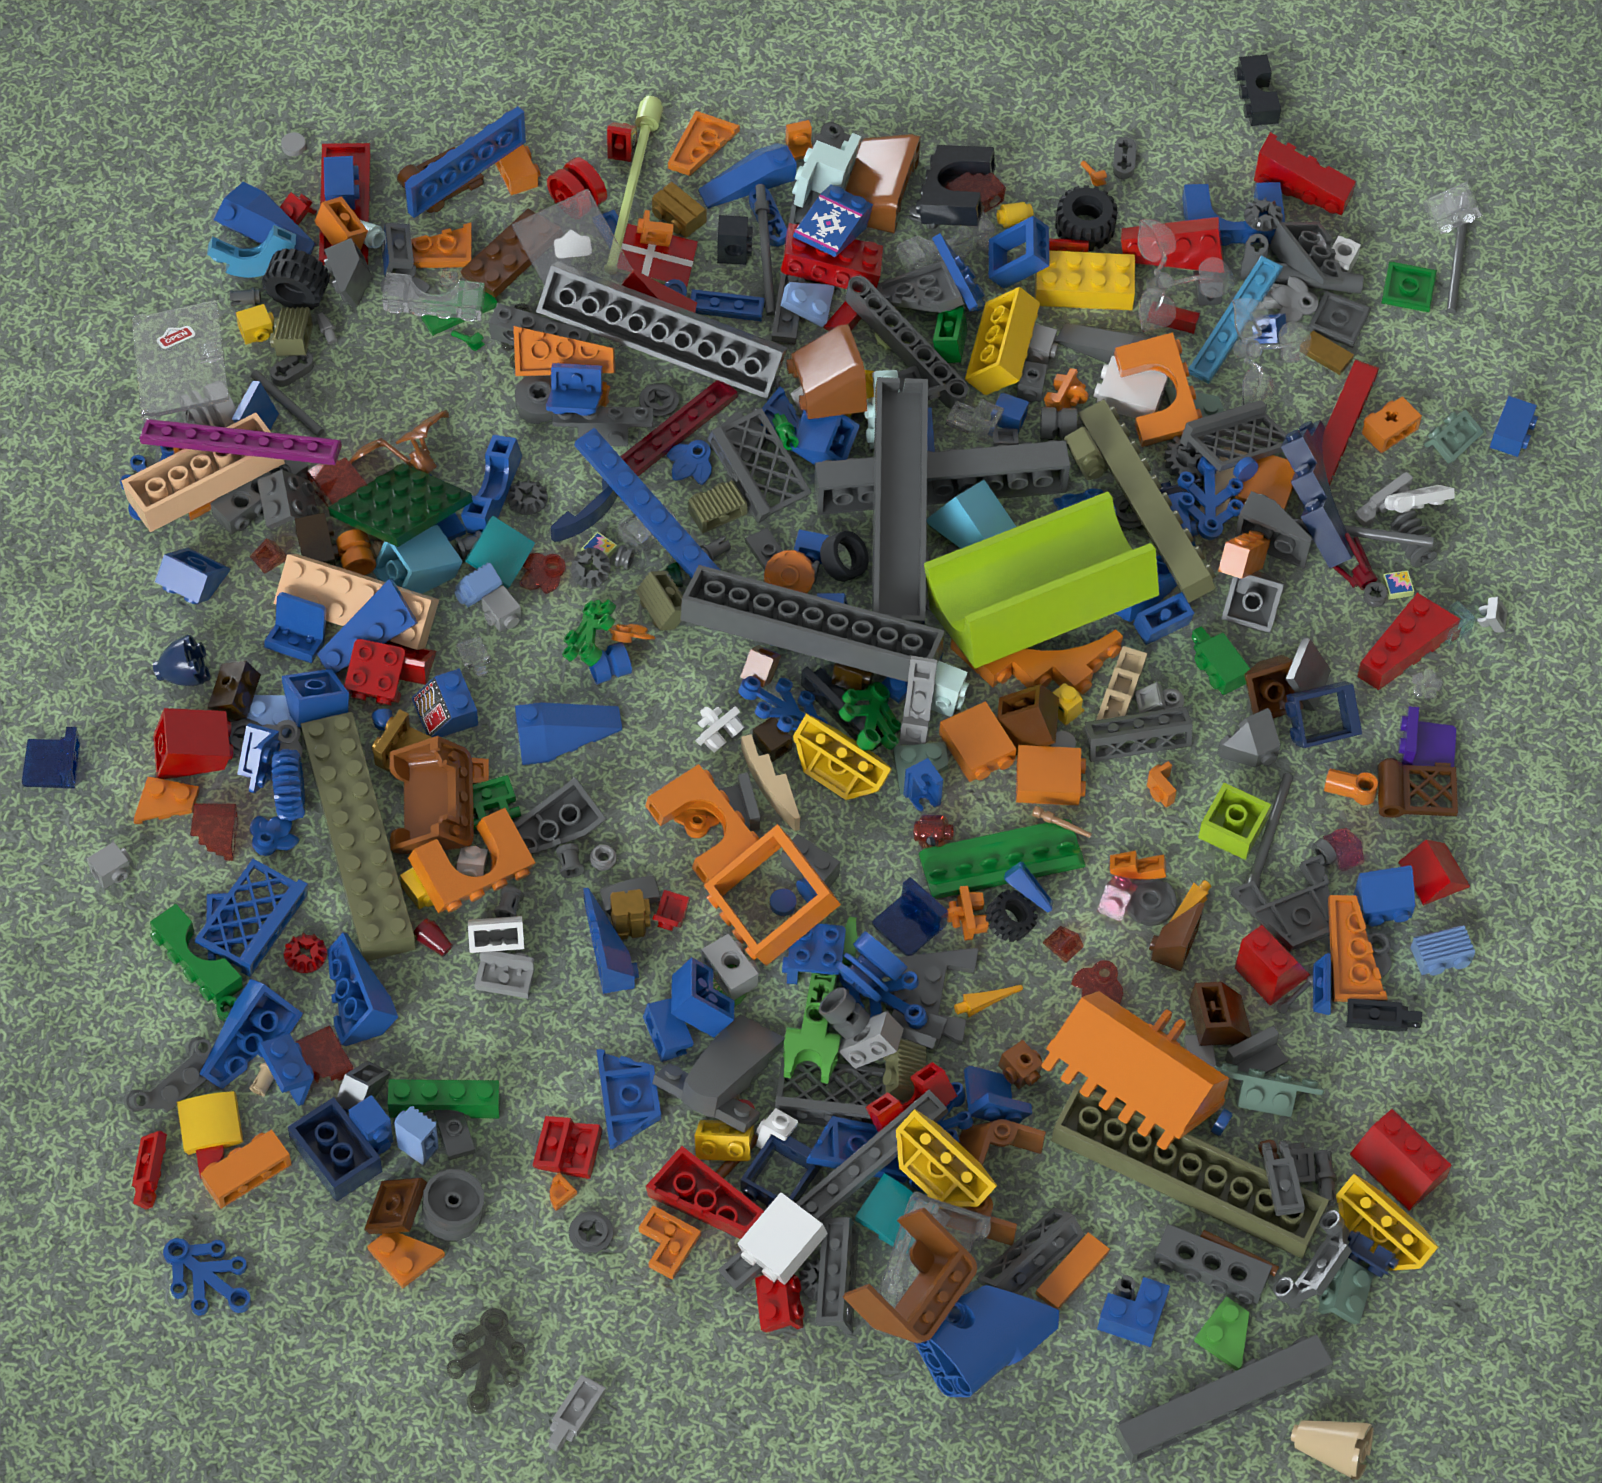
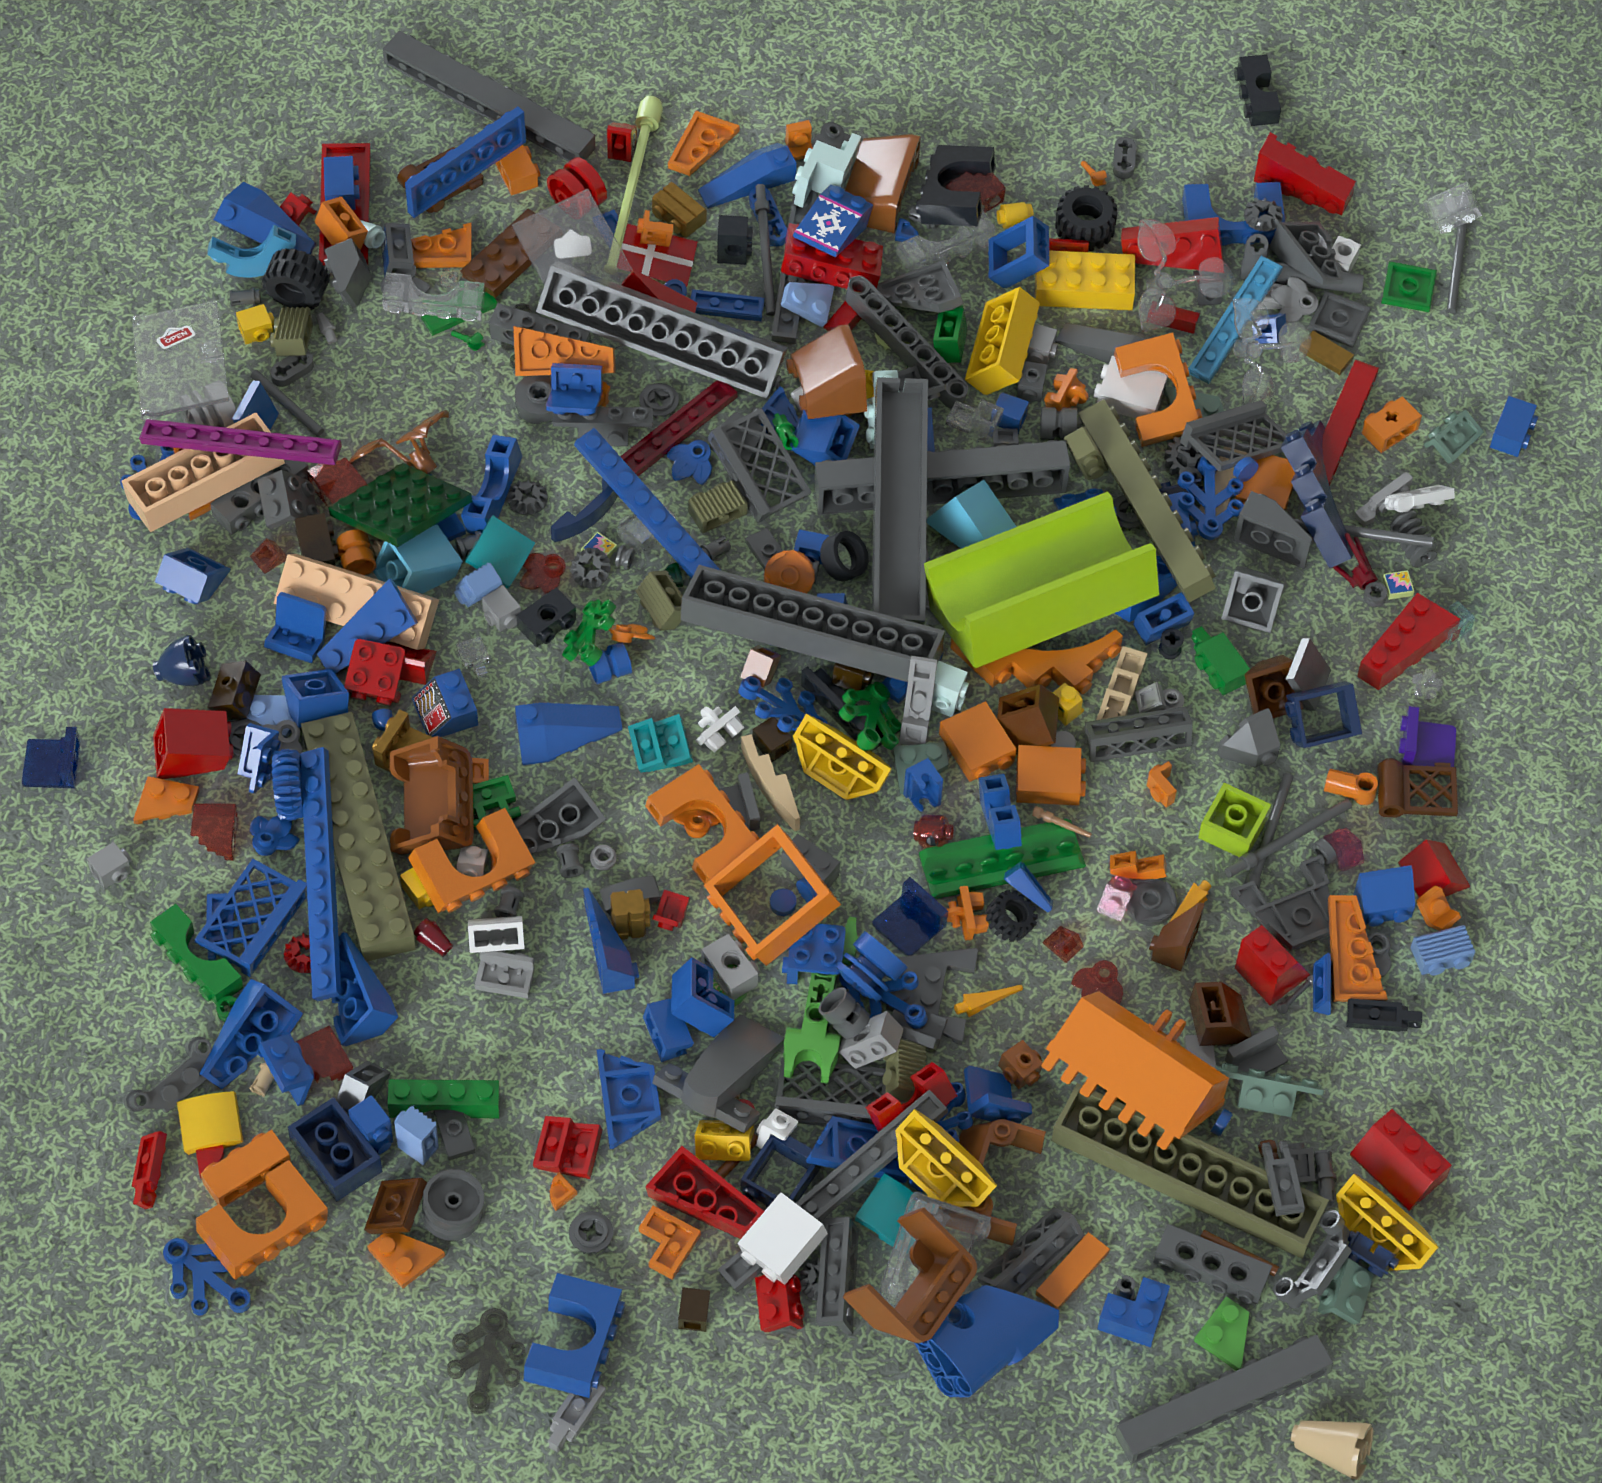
(244, 1251): none -> orange arch
(293, 144): light grey tile -> none
(320, 874): none -> blue plate
(486, 96): none -> dark grey brick
(552, 606): none -> black brick
(577, 1369): none -> blue arch
(660, 744): none -> teal slope
(694, 1309): none -> dark brown panel
(905, 231): none -> blue tile
(961, 274): blue wing -> none
(999, 813): none -> blue arch
(1168, 637): none -> black bush
(1244, 554): orange brick -> none
(1251, 859): none -> dark grey bar
(1436, 909): none -> orange bracket
(1495, 615): light grey tile -> none

